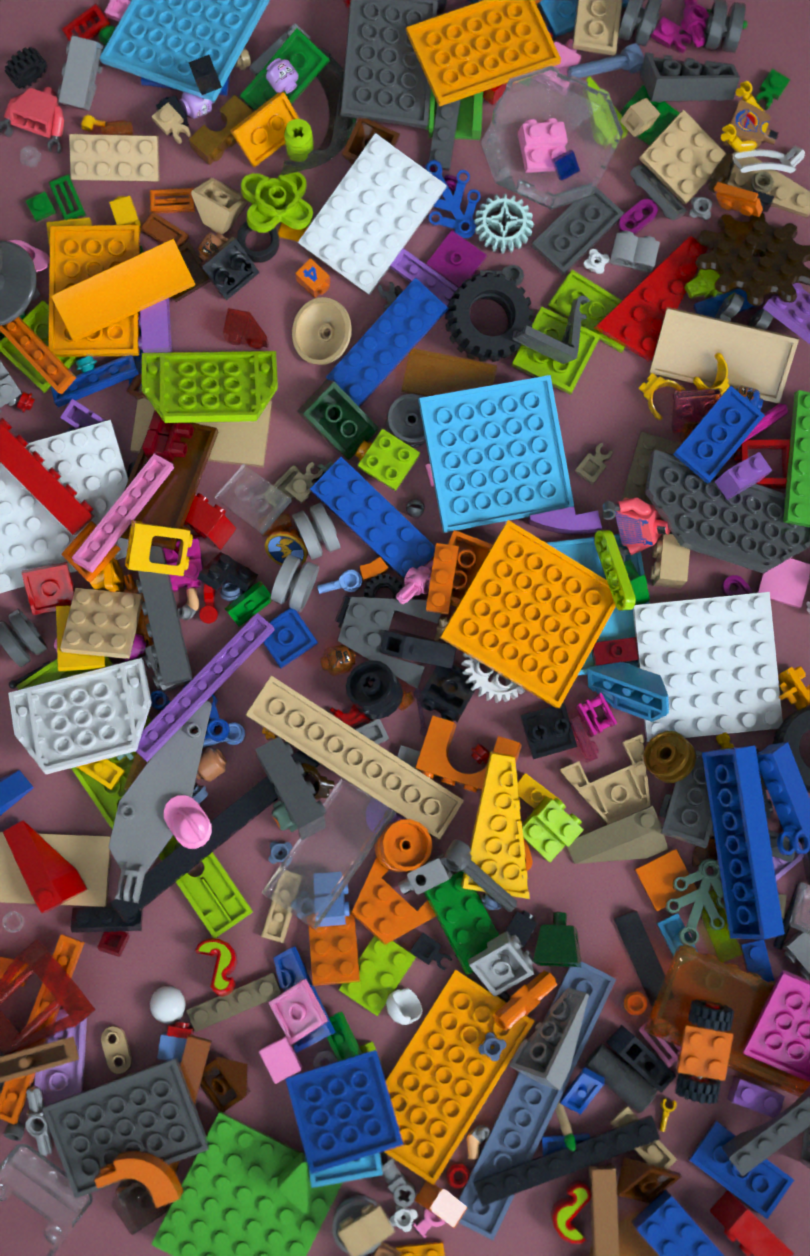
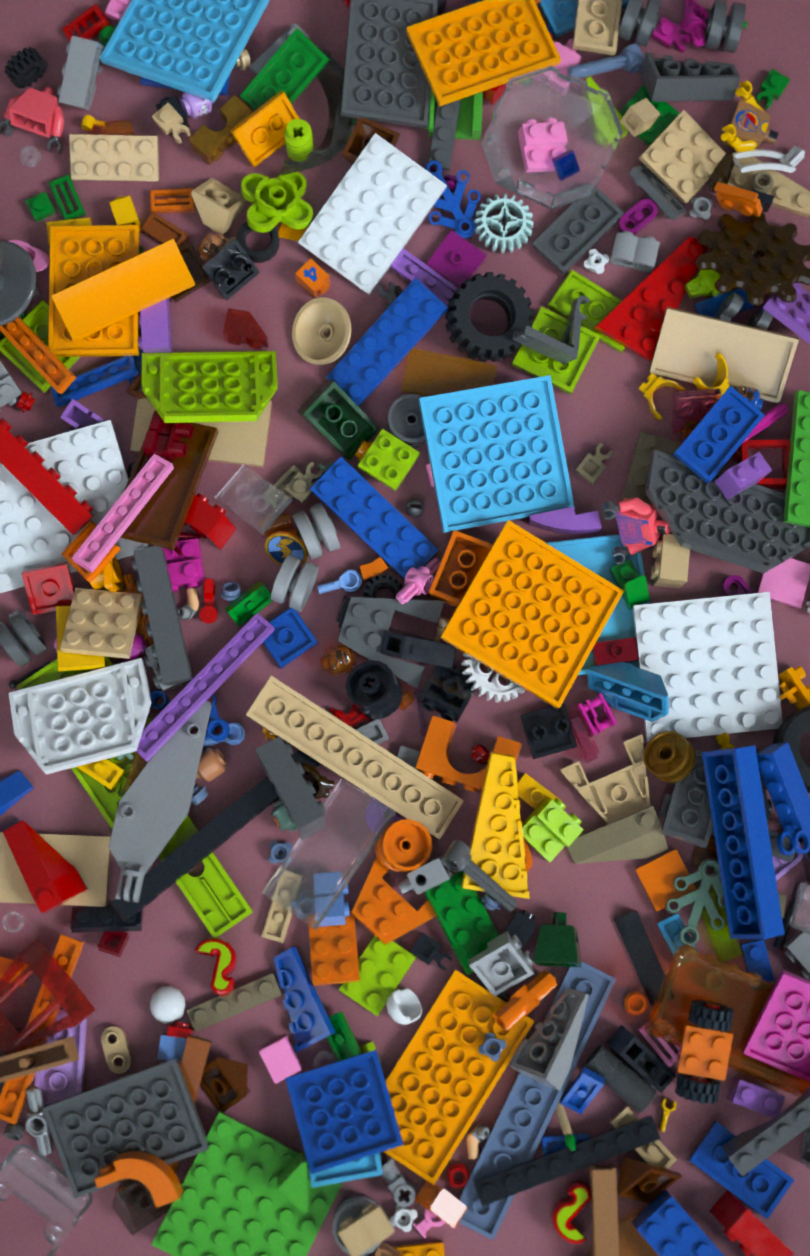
(85, 364): teal plate -> none
(140, 544): yellow window -> none
(187, 821): bright pink piece -> none
(205, 74): black brick -> none
(226, 568): black plate -> none
(282, 76): lavender head -> none
(298, 1011): bright pink tile -> none
(442, 578): orange plate -> none
(511, 271): dark grey plate -> none
(614, 570): lime beam -> none

